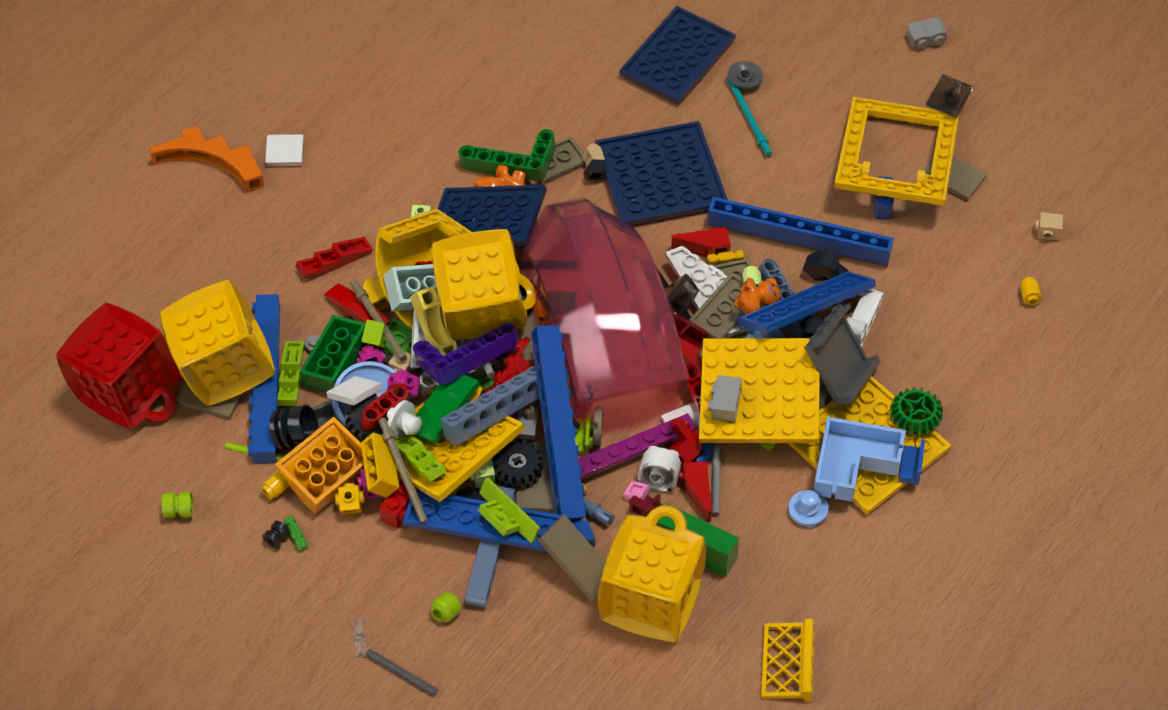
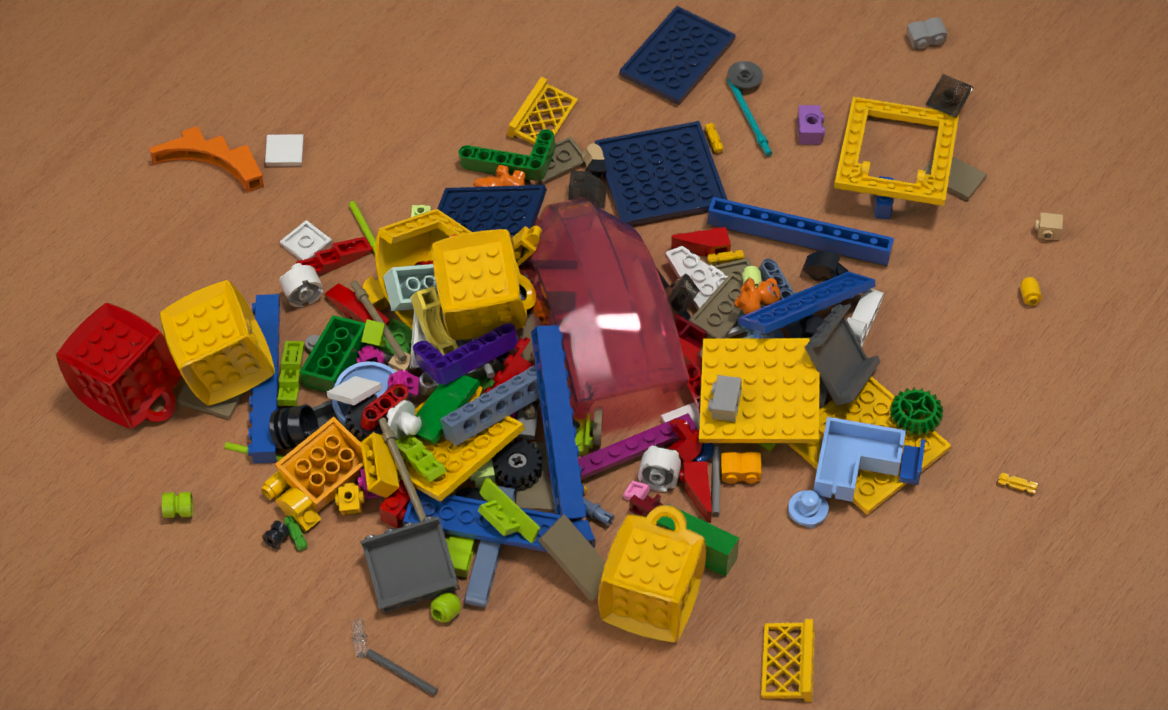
(299, 506): none -> yellow brick
(301, 285): none -> white brick
(305, 241): none -> white tile
(365, 228): none -> lime bar
(410, 564): none -> dark grey panel
(461, 553): none -> lime brick
(526, 243): none -> yellow brick
(530, 104): none -> yellow fence
(588, 186): none -> clear smoke slope
(714, 138): none -> yellow axle
(741, 467): none -> light orange brick
(810, 125): none -> medium lavender brick
(1017, 483): none -> yellow axle

